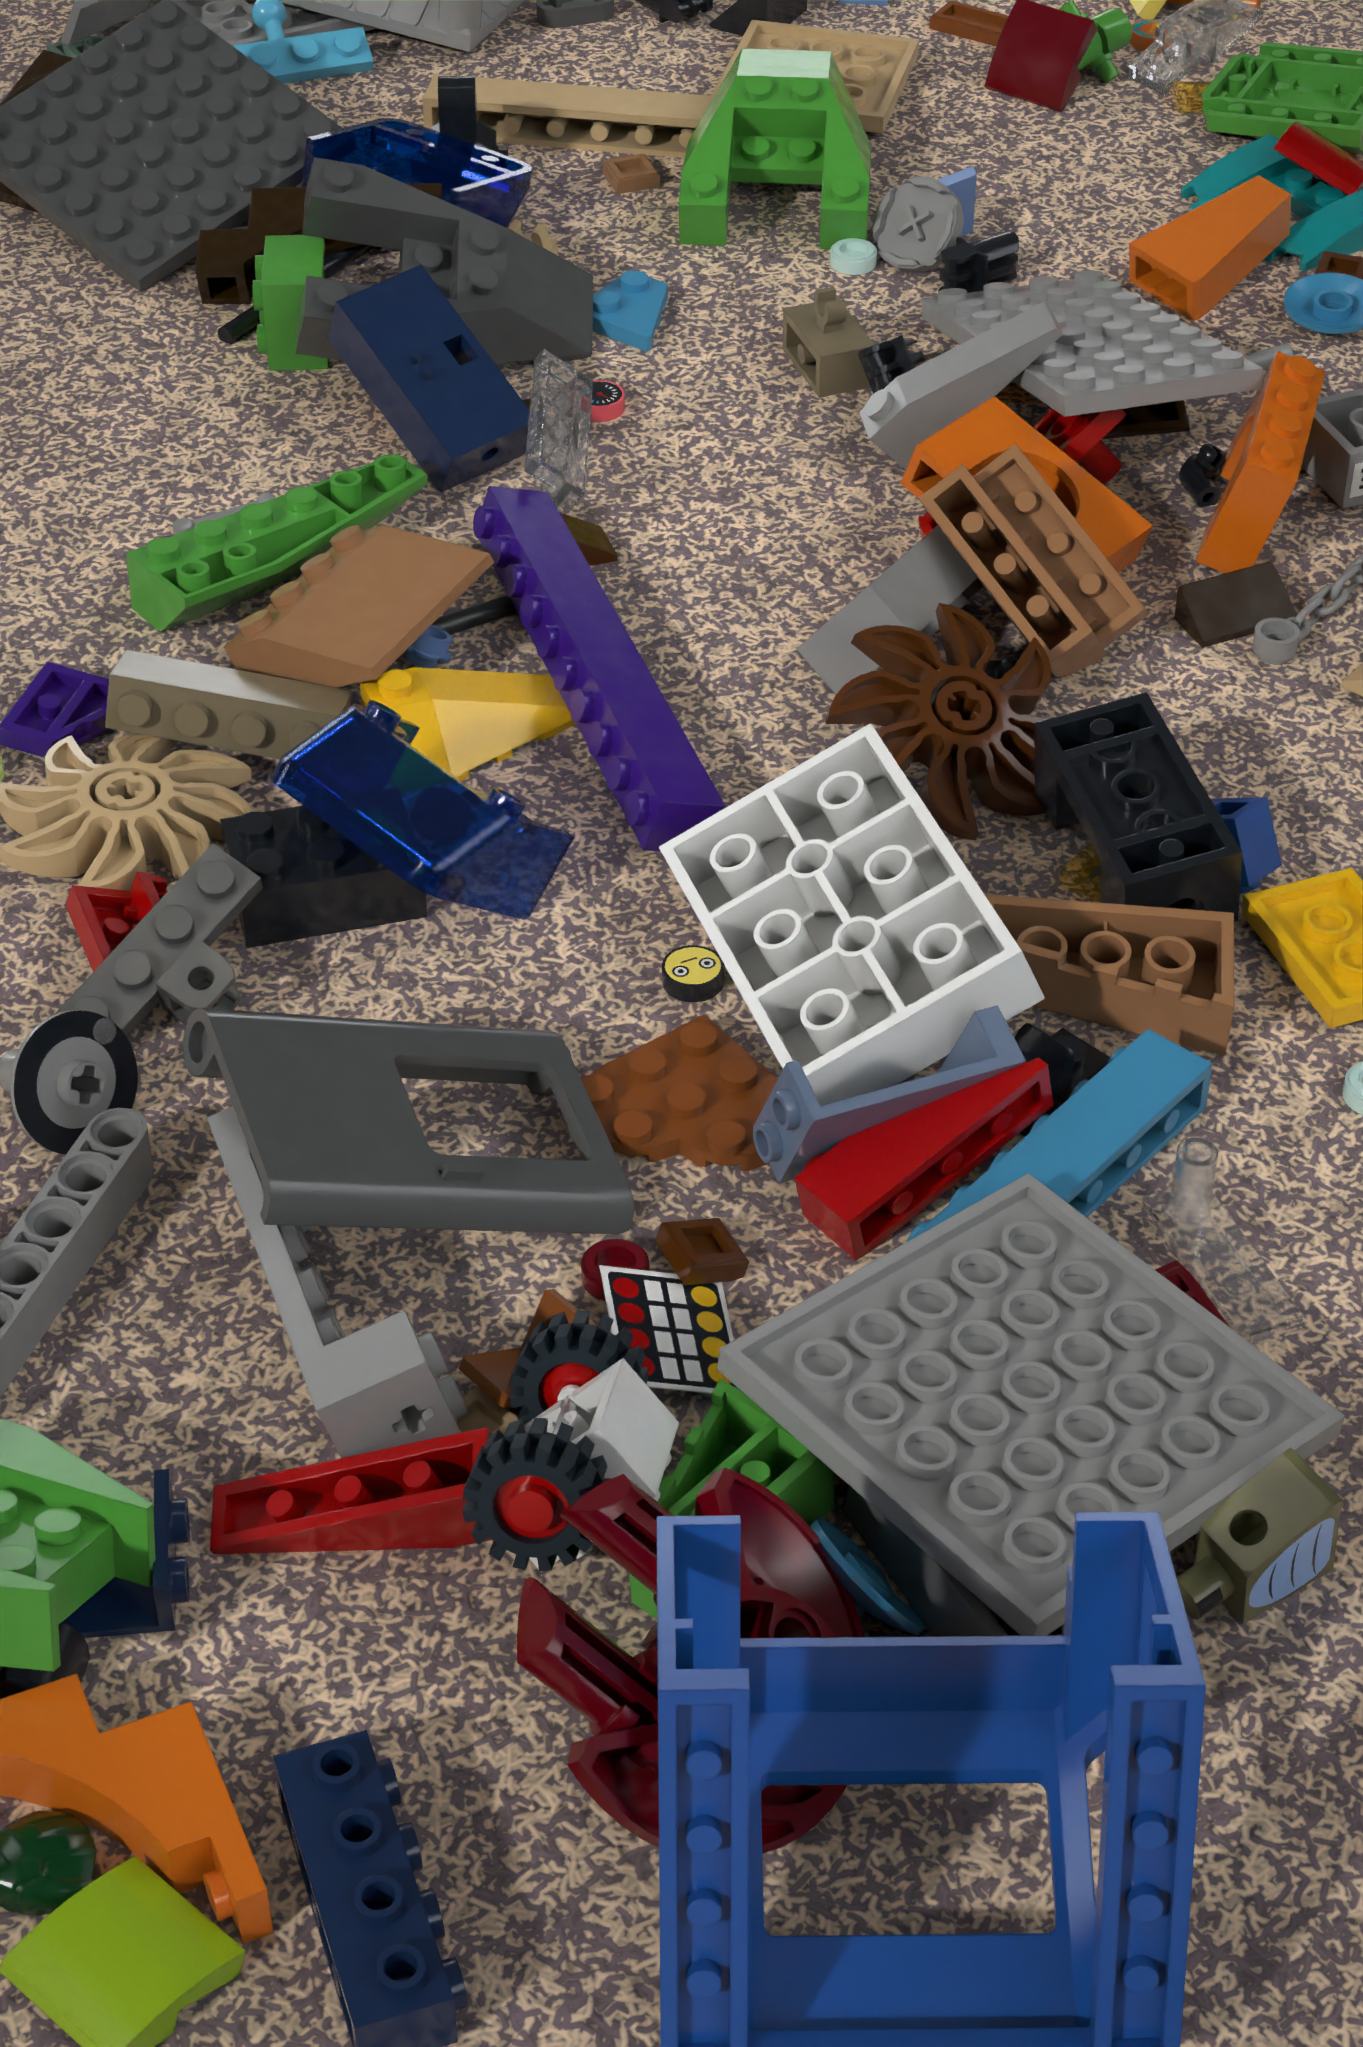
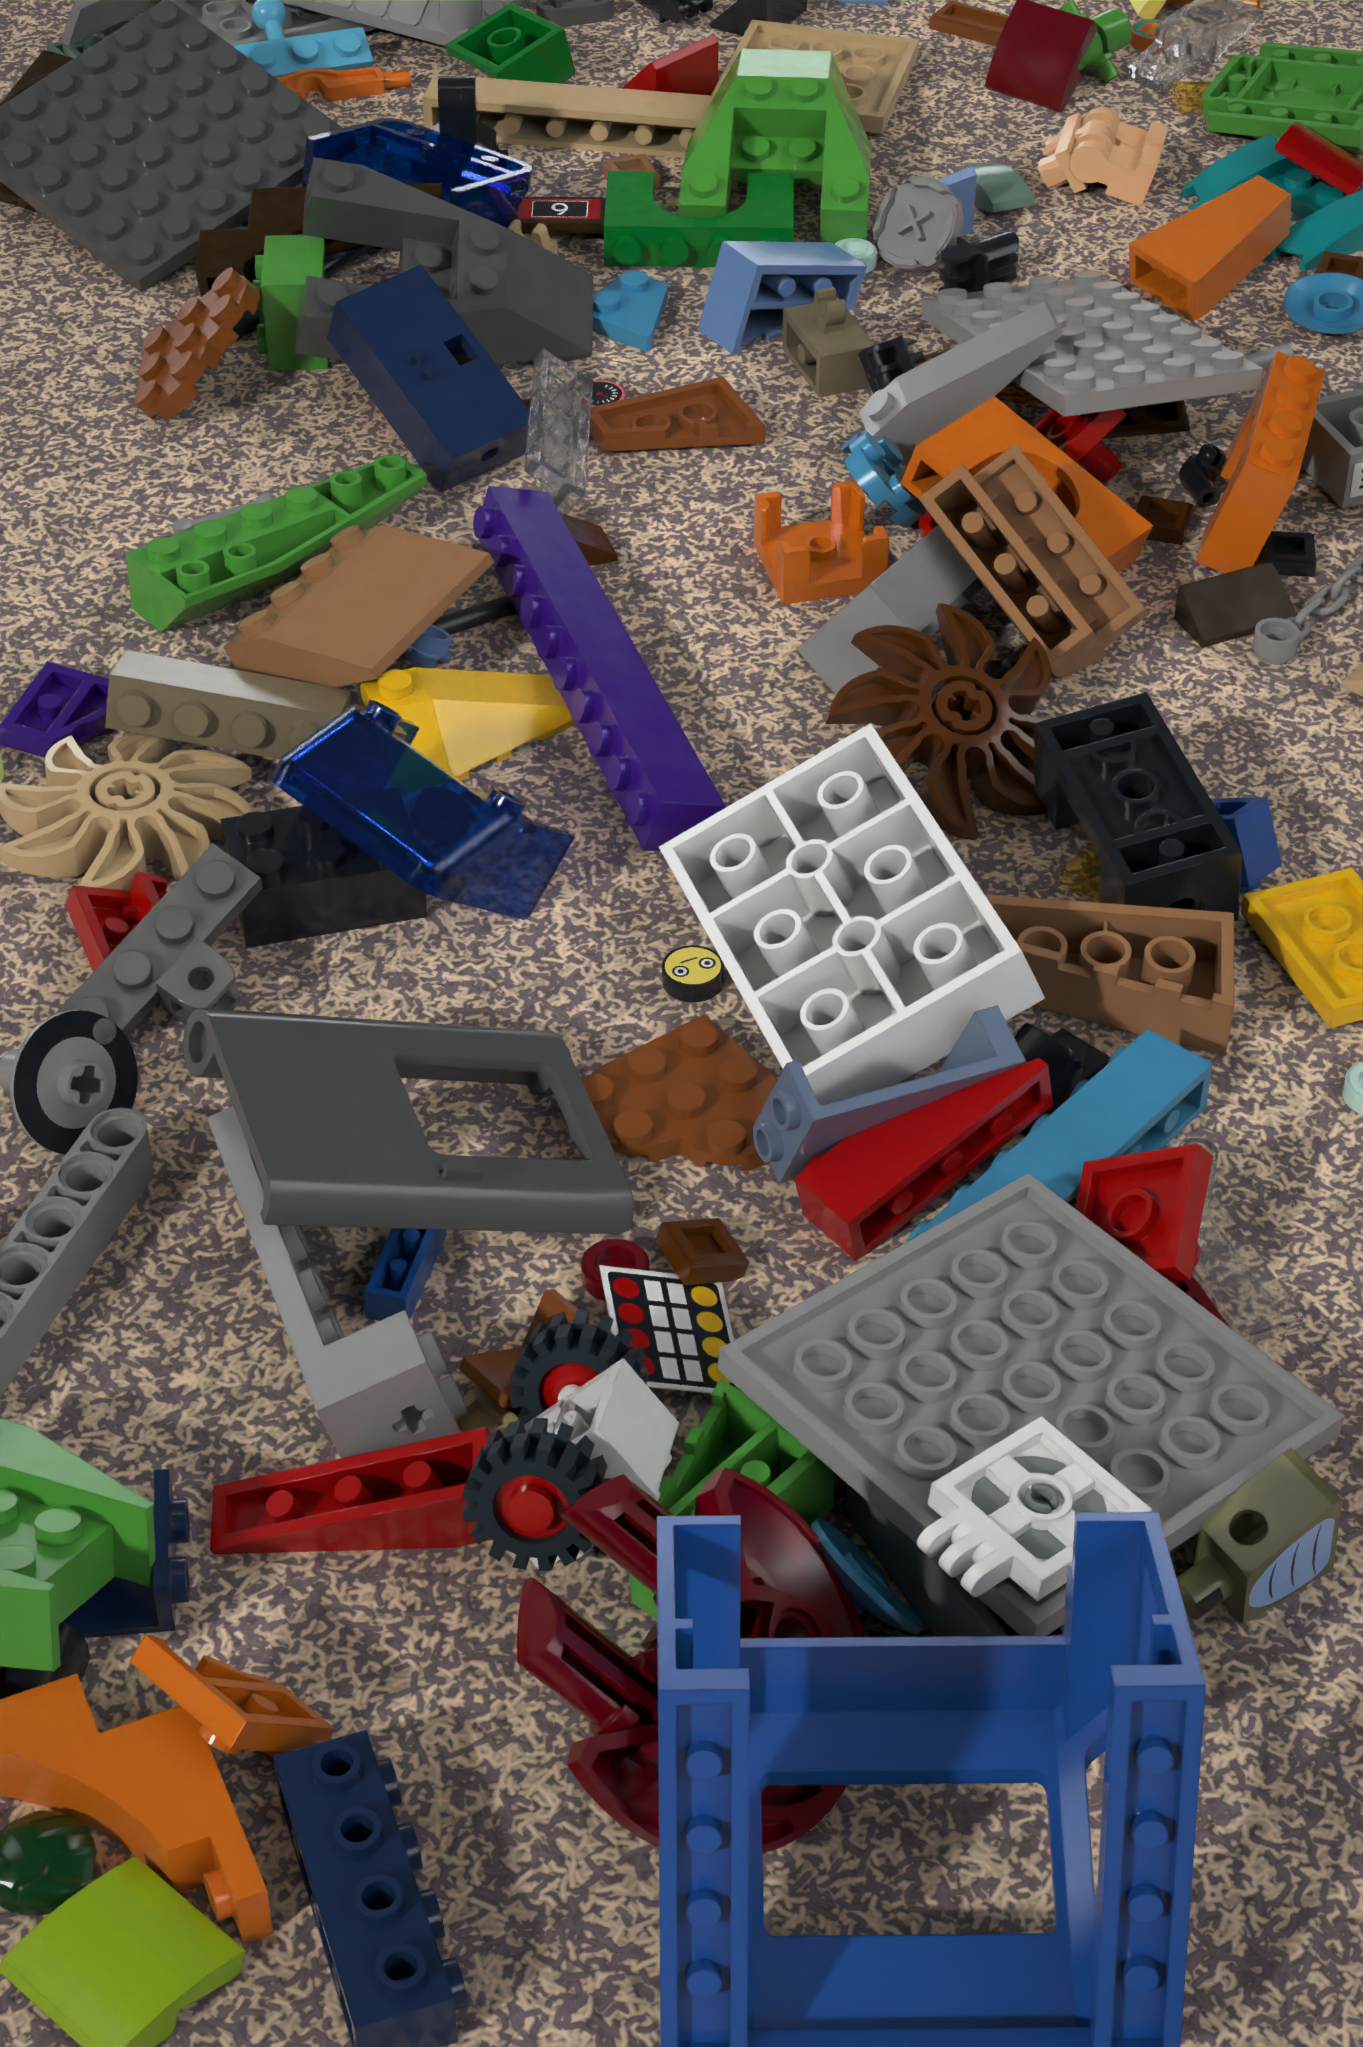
(191, 342): none -> dark orange plate
(232, 1706): none -> orange wing
(345, 83): none -> orange piece
(402, 1271): none -> blue piece
(516, 47): none -> green slope
(562, 214): none -> slope
(646, 235): none -> green arch
(677, 418): none -> dark orange wing
(682, 71): none -> red slope
(762, 278): none -> medium blue wedge
(820, 556): none -> orange panel
(878, 473): none -> dark azure plate
(999, 187): none -> sand green slope
(1017, 1509): none -> white piece
(1104, 152): none -> light nougat hips
(1151, 1204): none -> red tile
(1168, 518): none -> reddish brown tile
(1290, 553): none -> black tile

